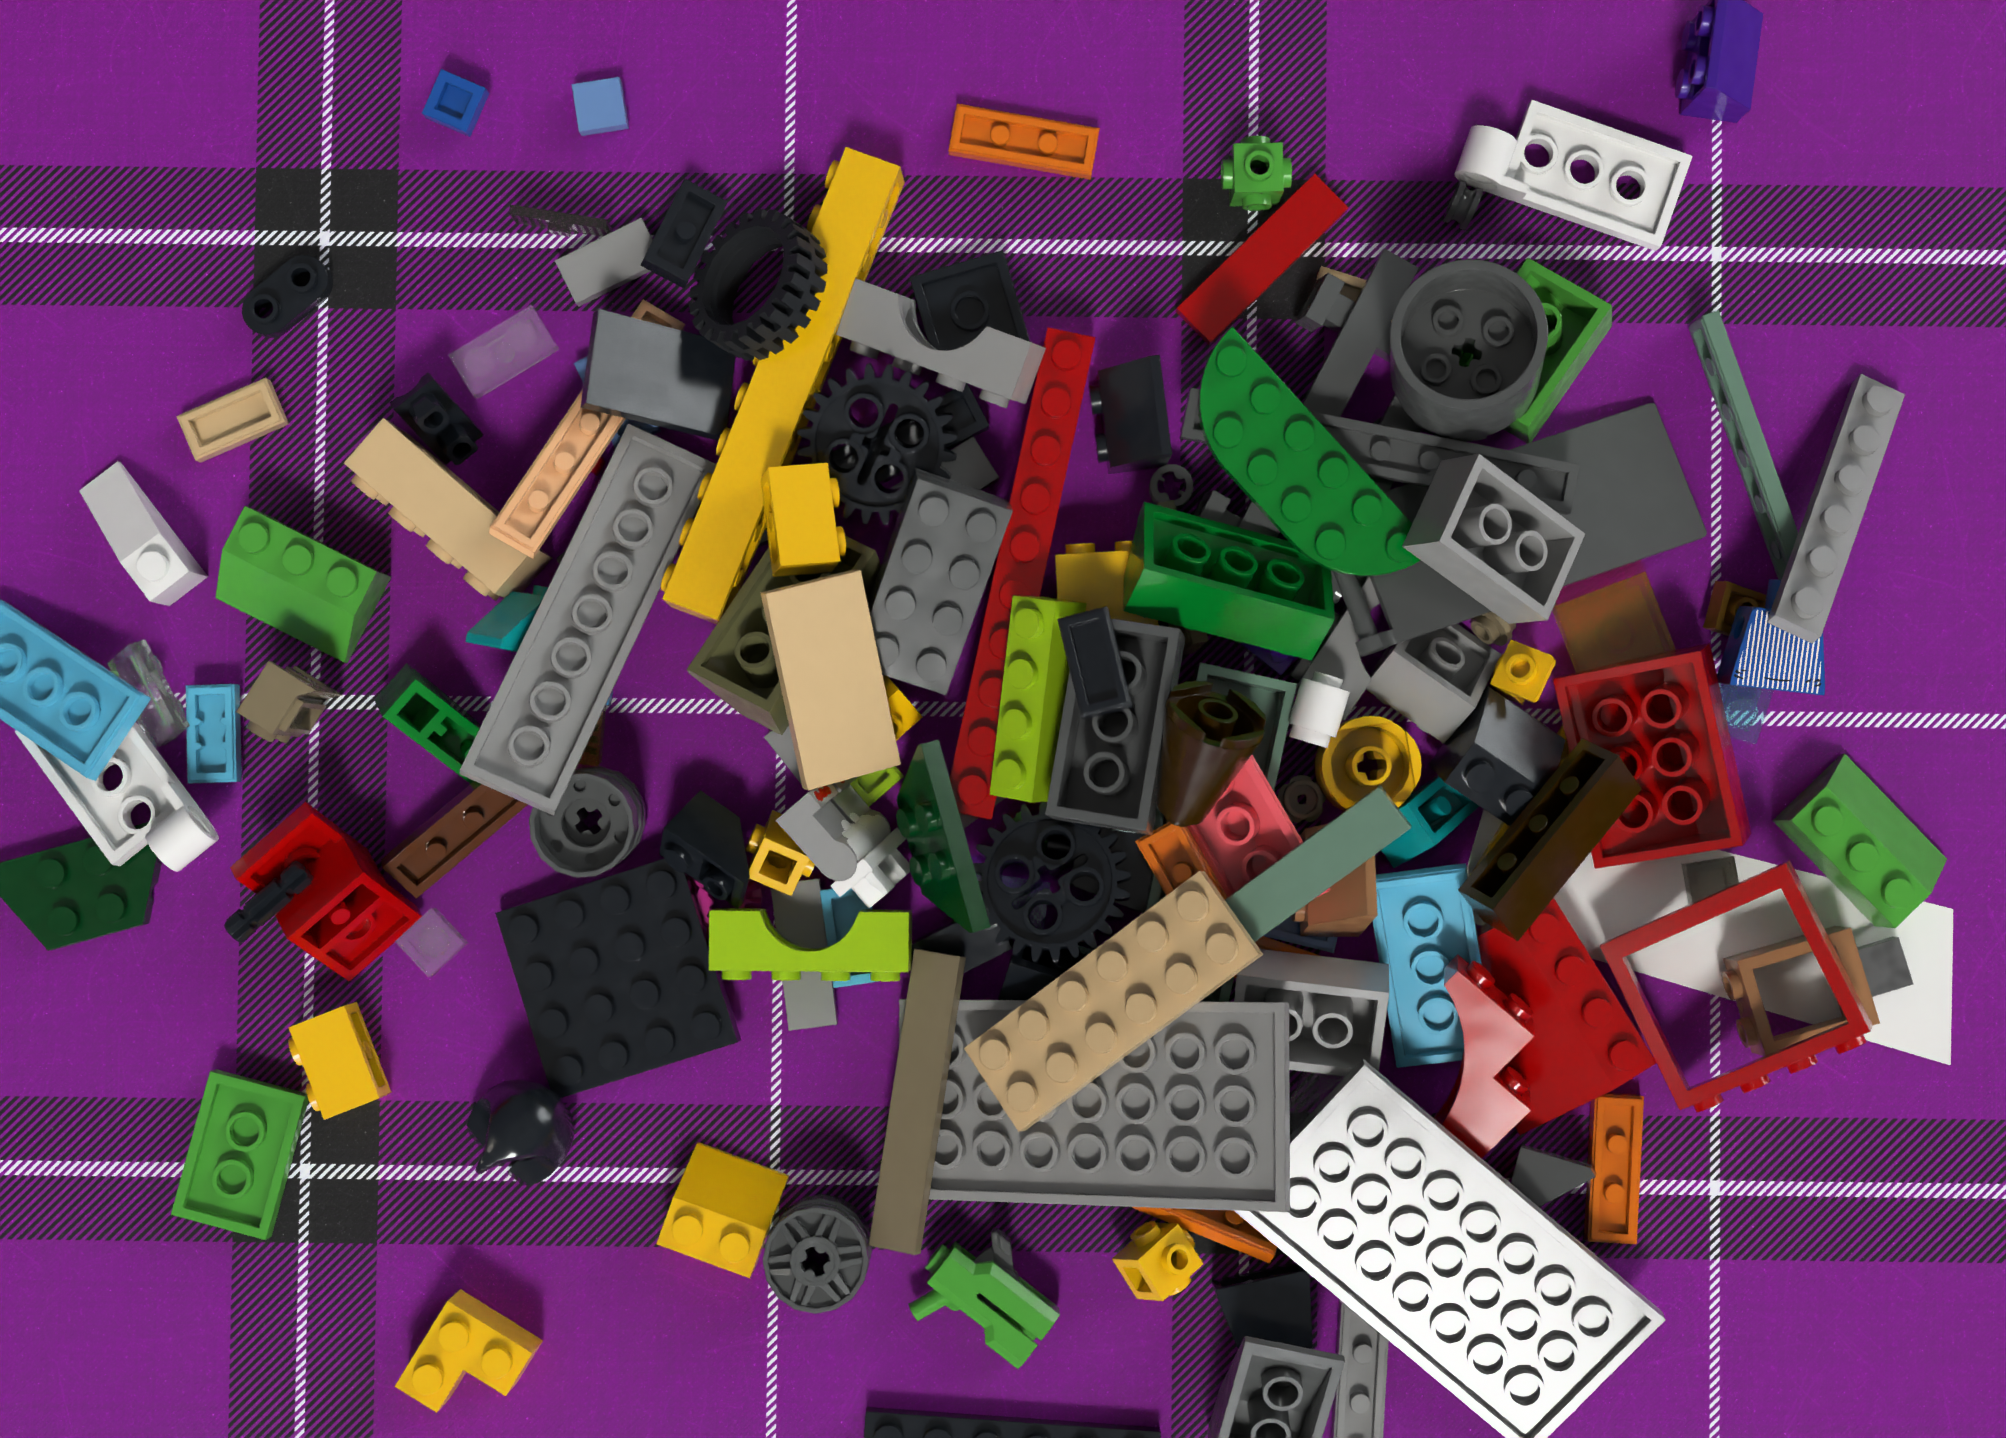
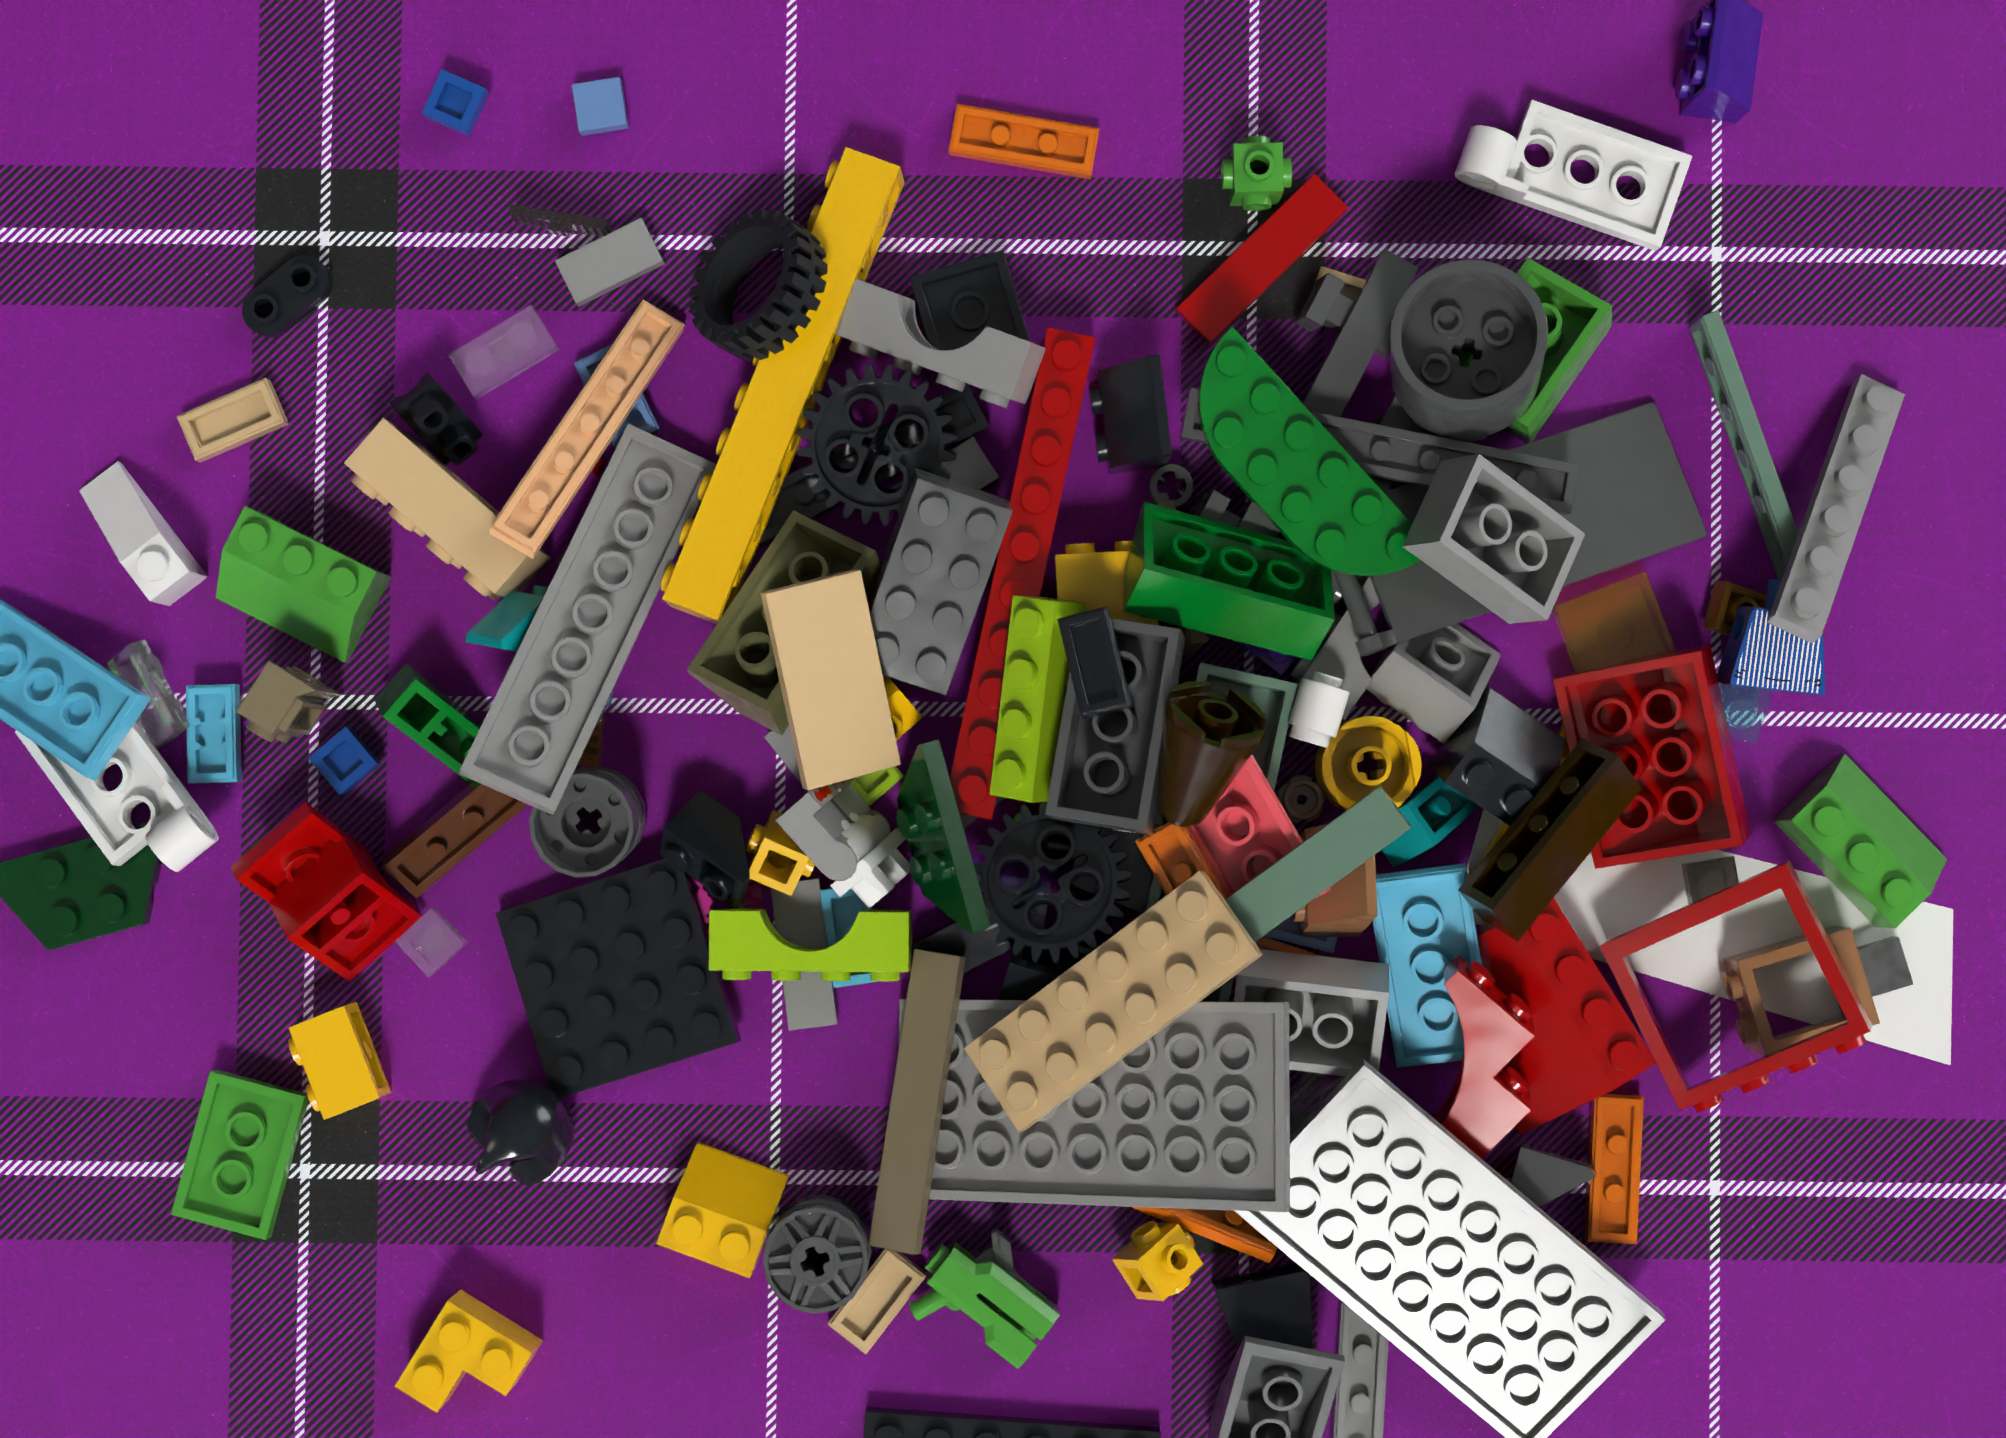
(268, 901): black axle -> none
(345, 760): none -> blue plate
(657, 375): tile -> none
(684, 233): black plate -> none
(802, 519): yellow brick -> none
(879, 1299): none -> tan tile
(1462, 205): dark grey bush -> none
(1492, 629): dark tan plate -> none
(1522, 672): yellow bracket -> none

